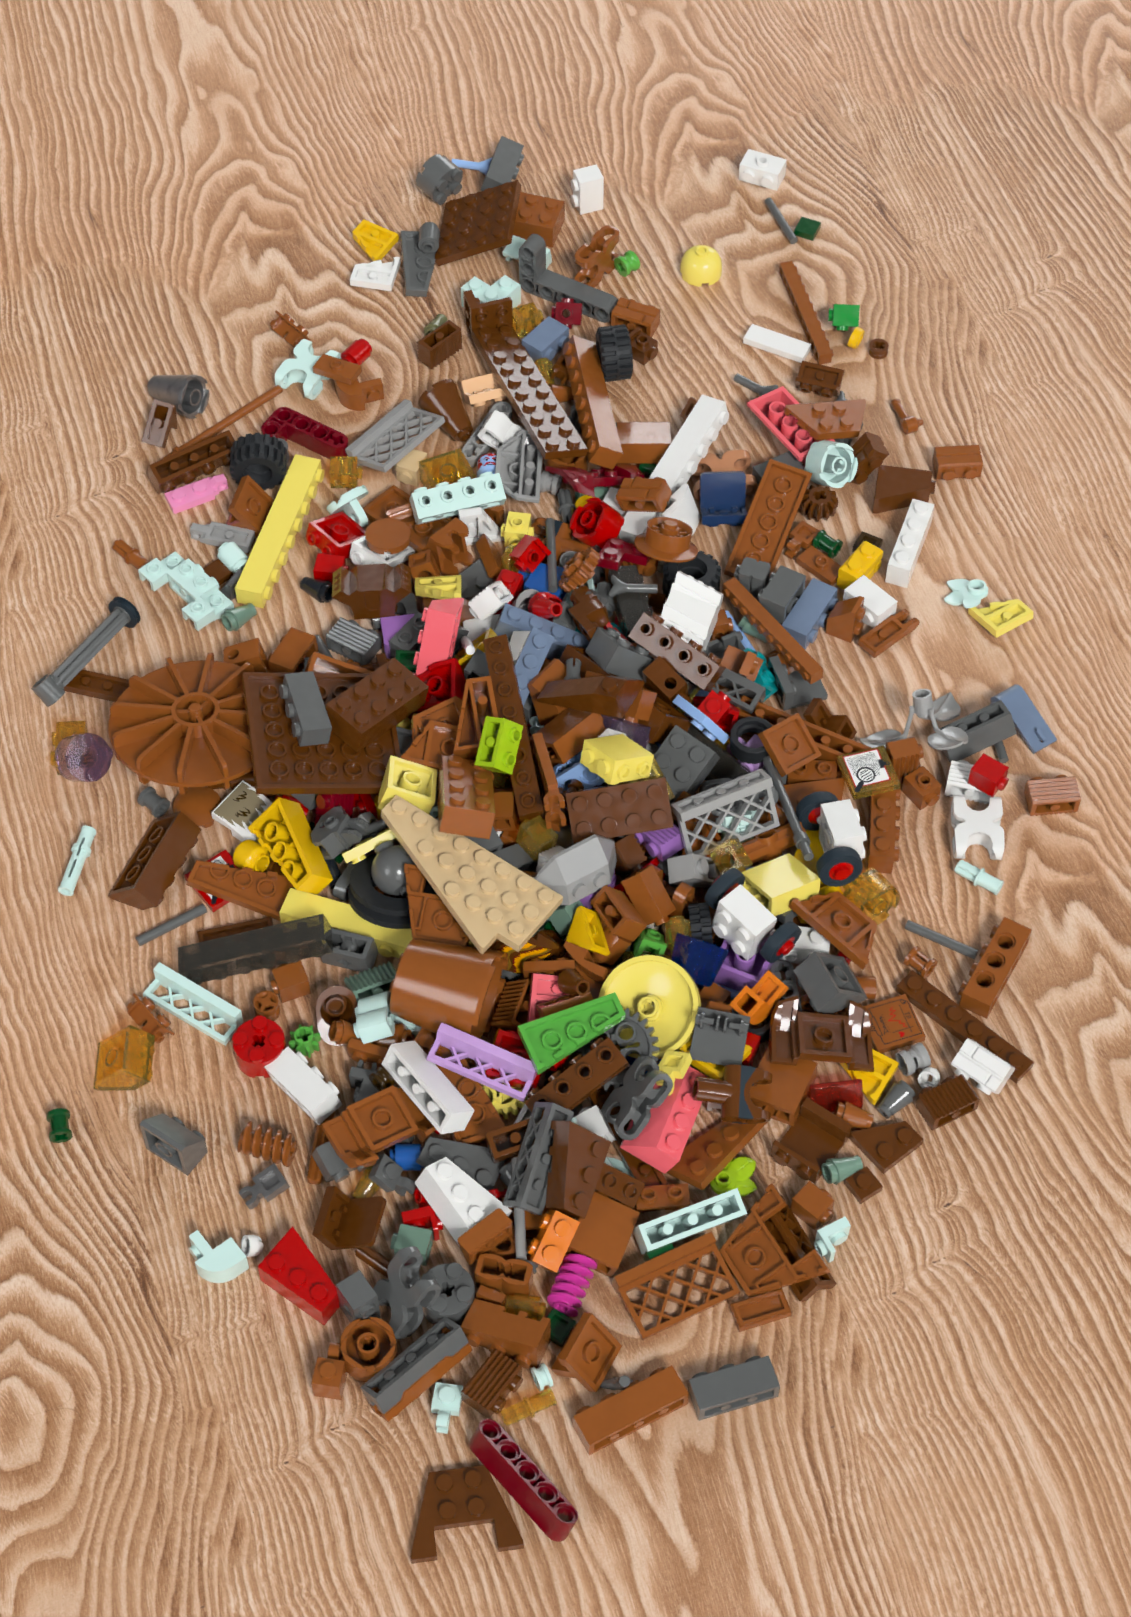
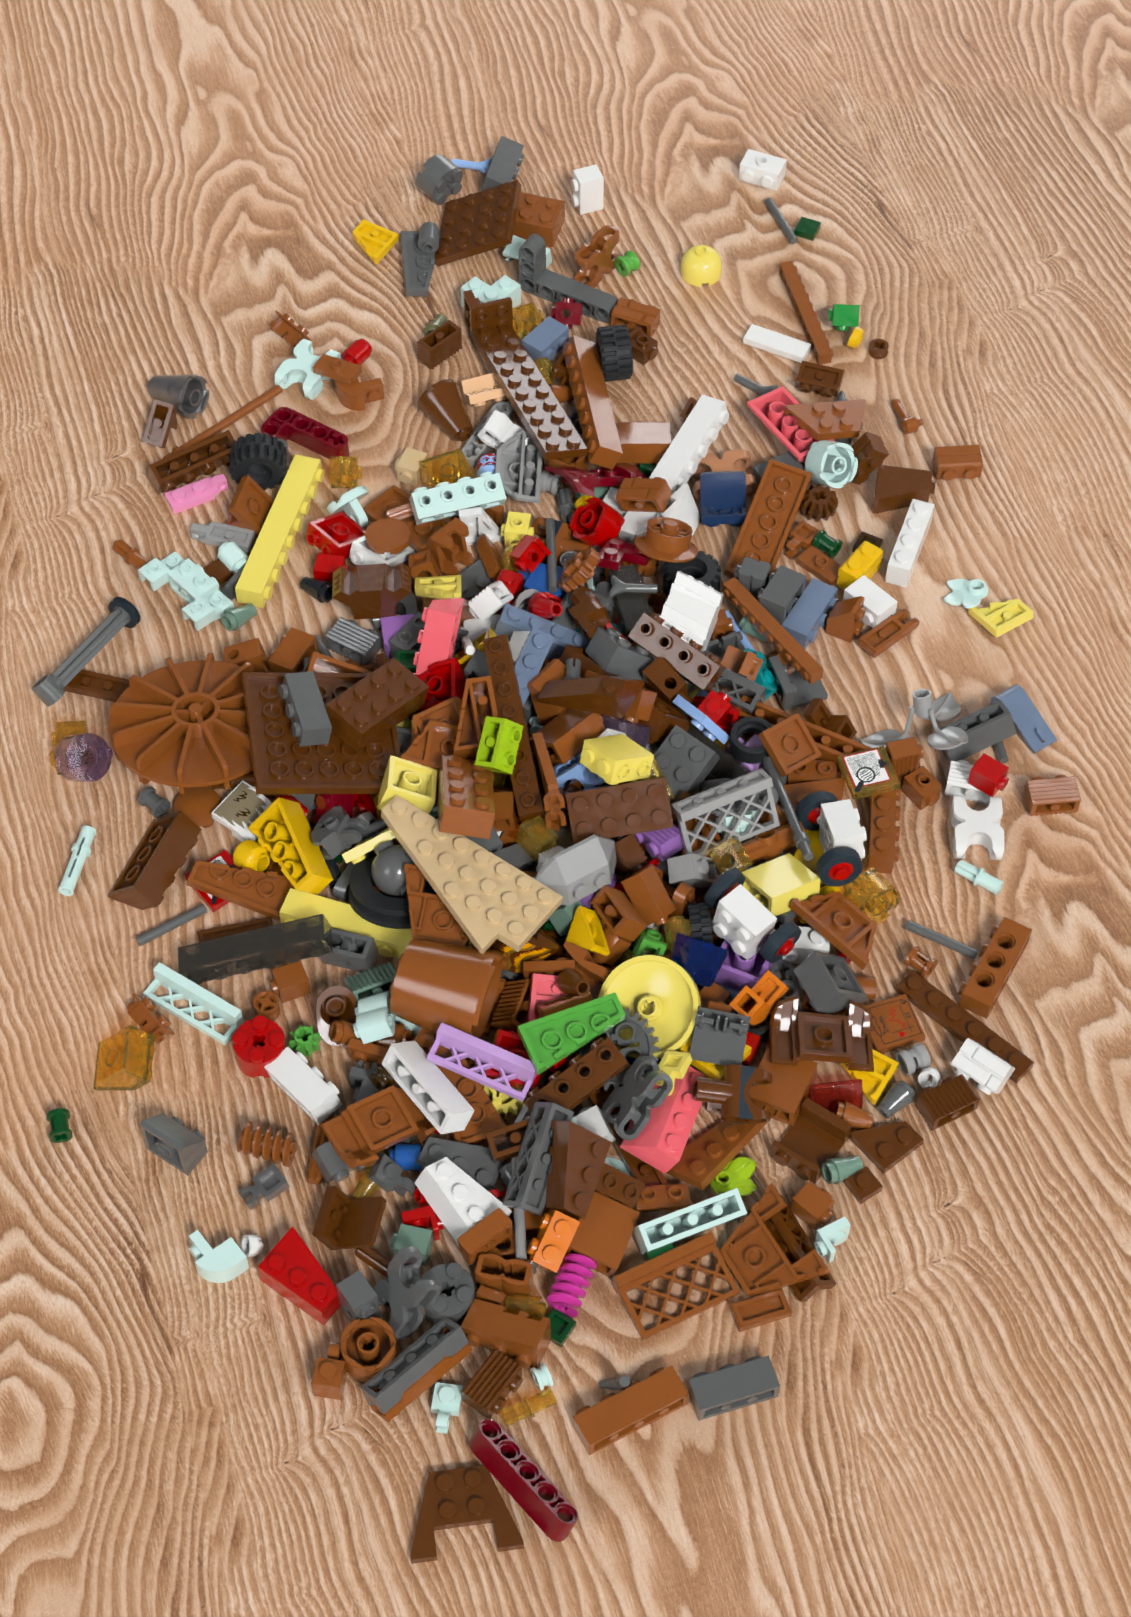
(375, 274): white wing -> none
(390, 428): light grey fence -> none
(587, 1353): dark orange bracket -> none

